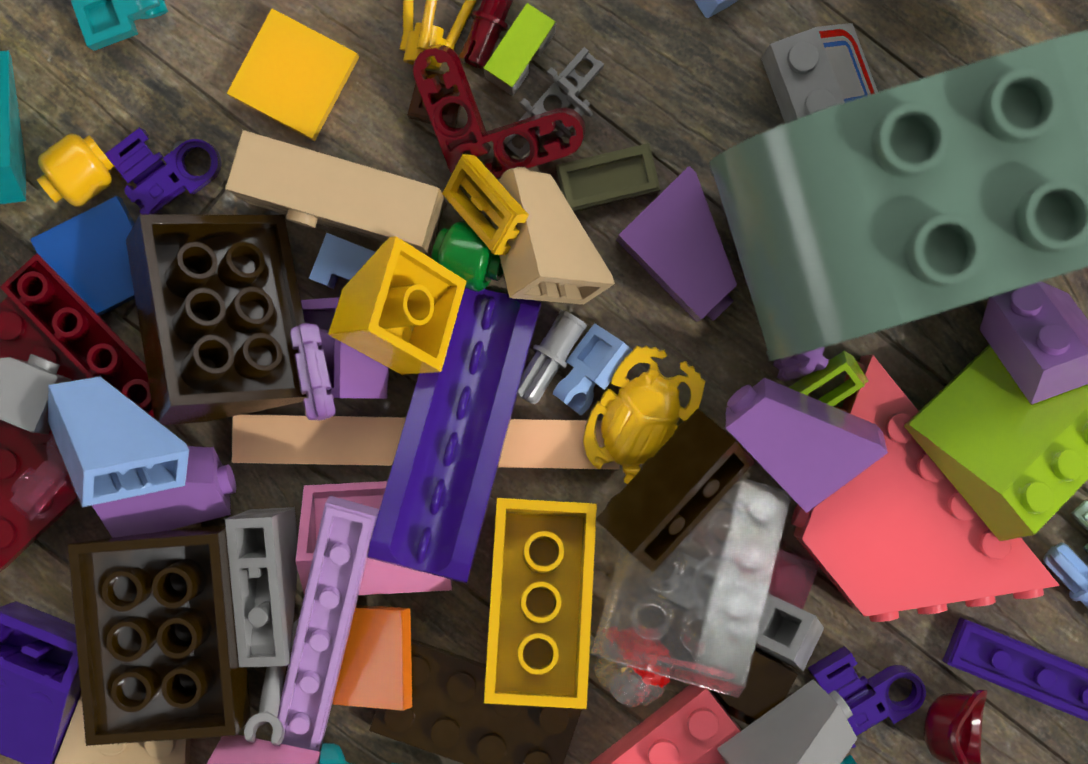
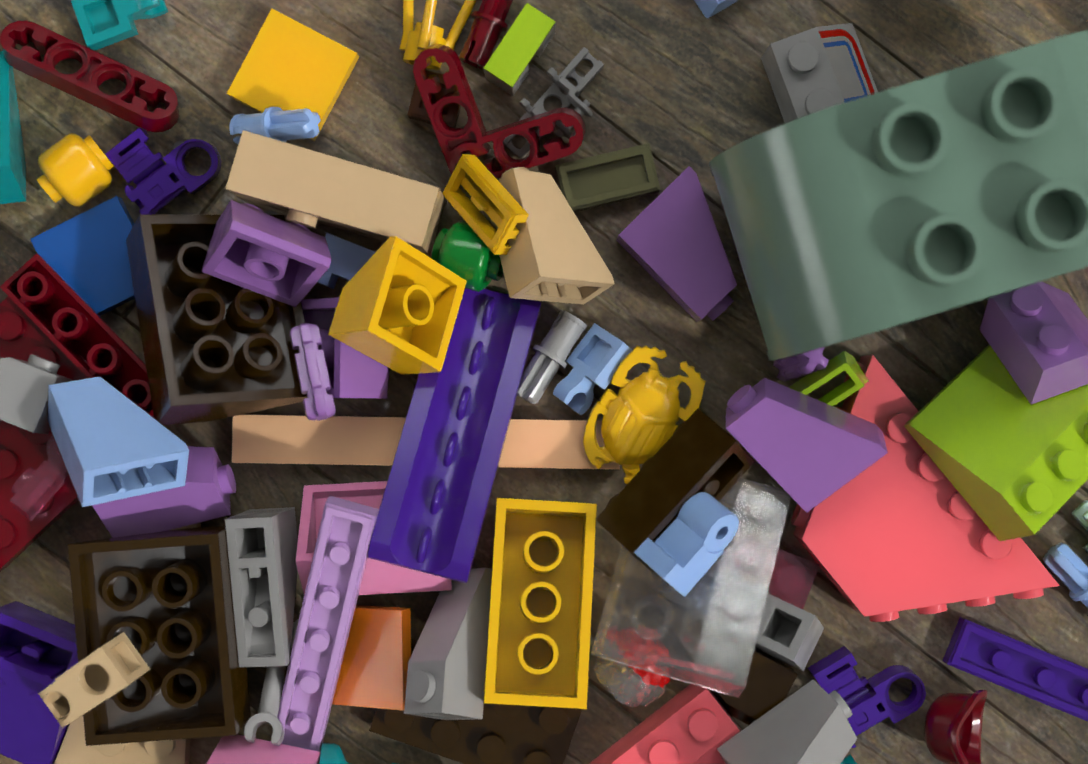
(86, 81): none -> dark red beam
(94, 679): none -> tan leg
(266, 254): none -> medium lavender slope
(277, 124): none -> light blue axle
(451, 653): none -> light grey slope
(691, 542): none -> light blue leg

